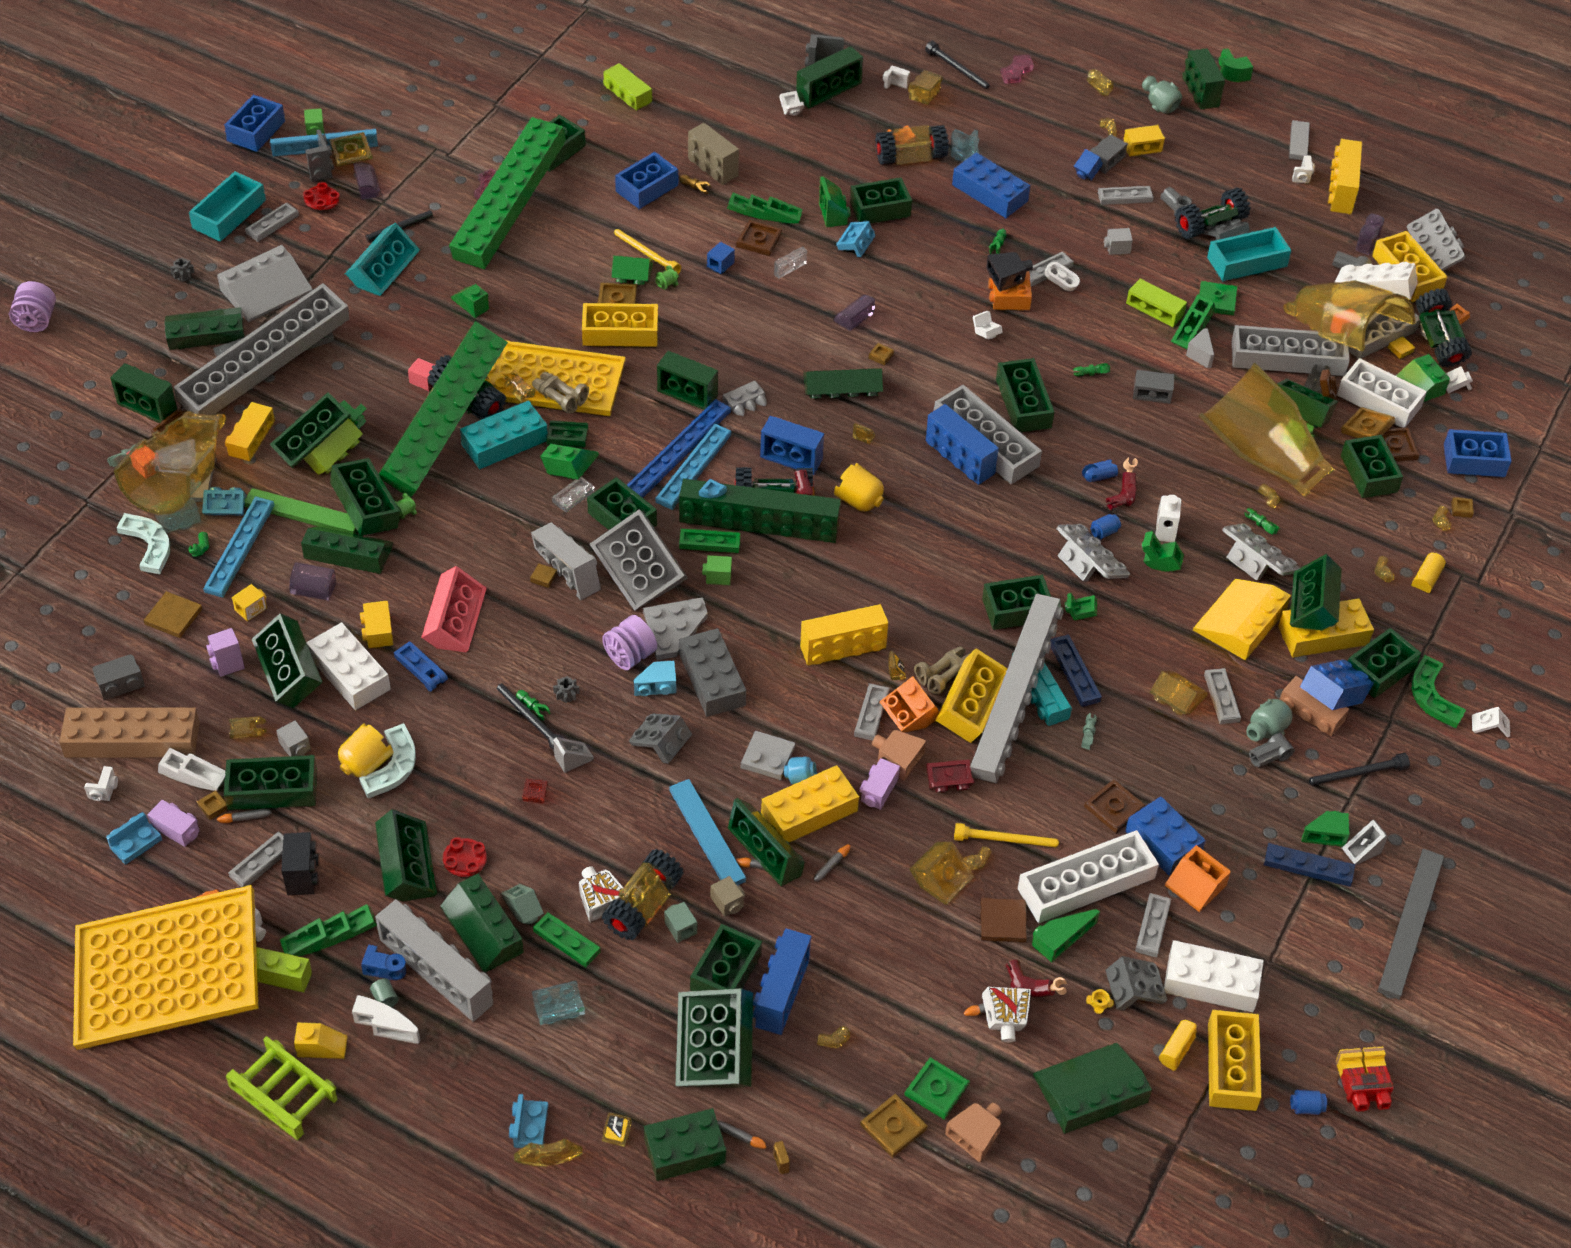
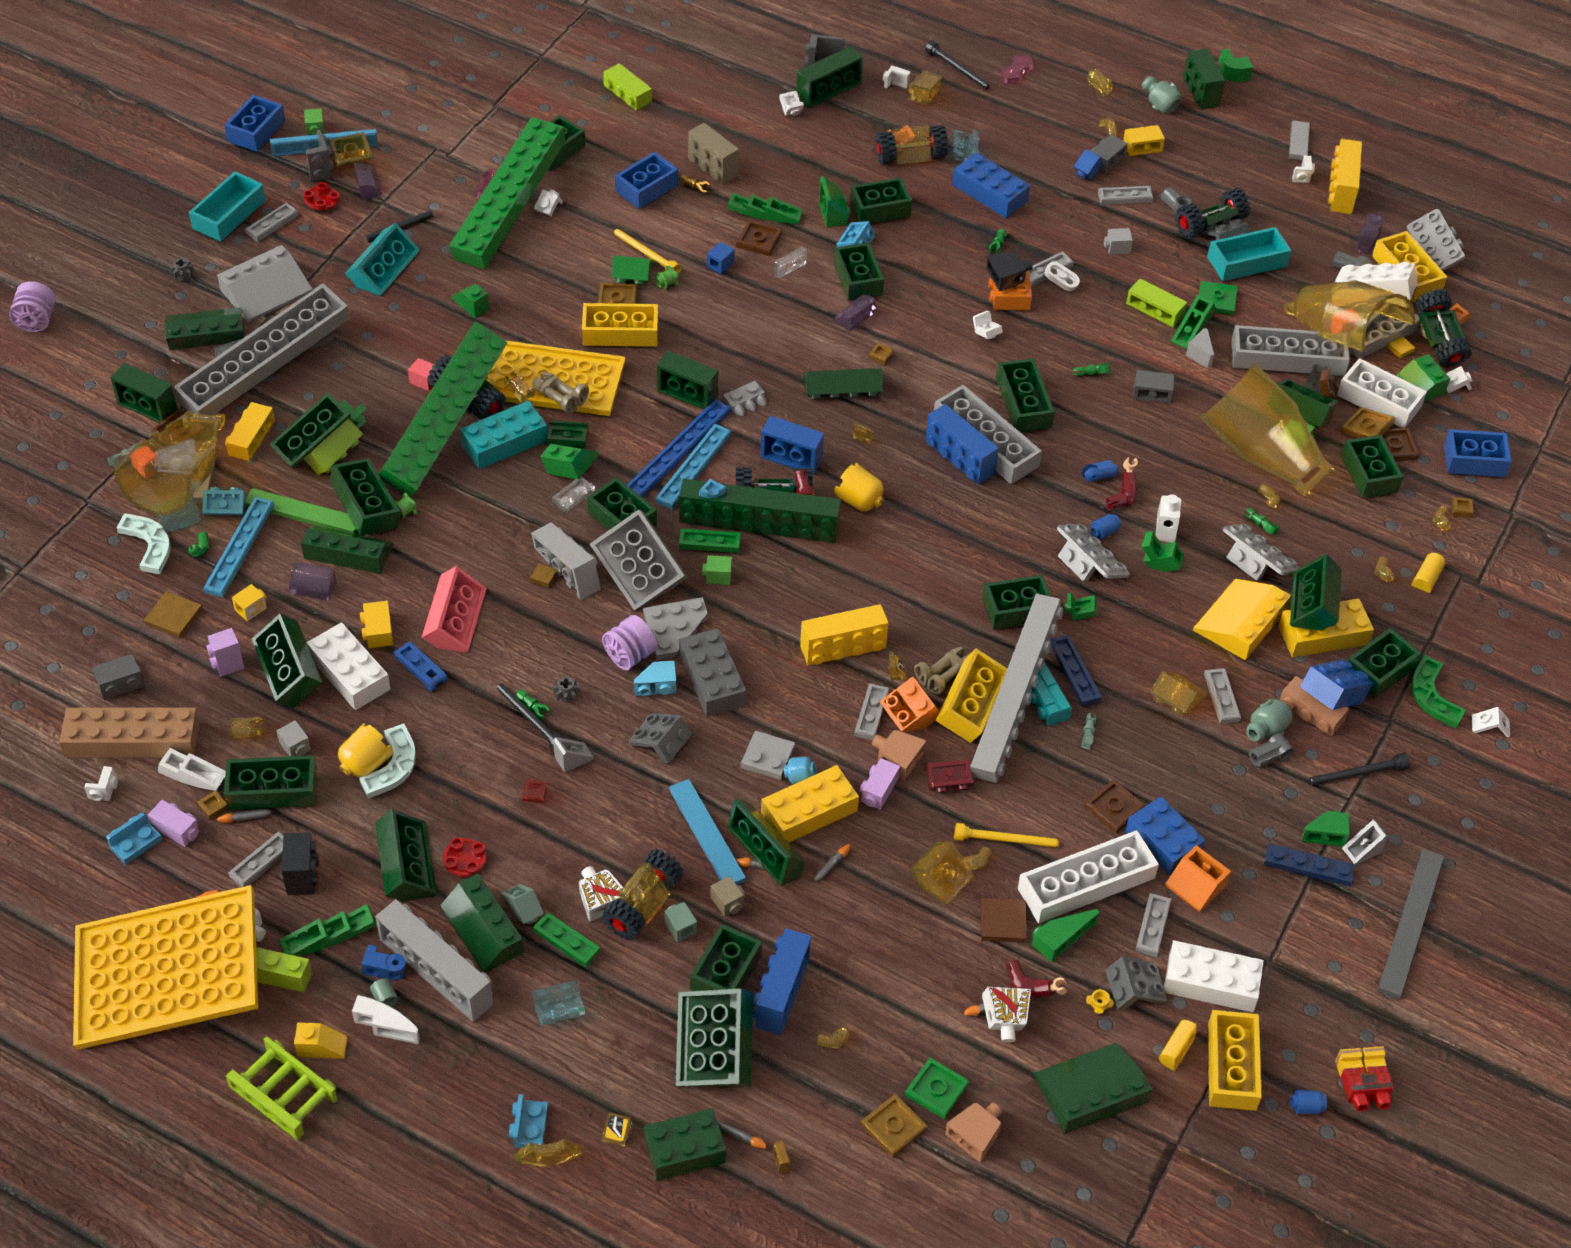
(547, 202): none -> white bracket
(858, 271): none -> dark green brick

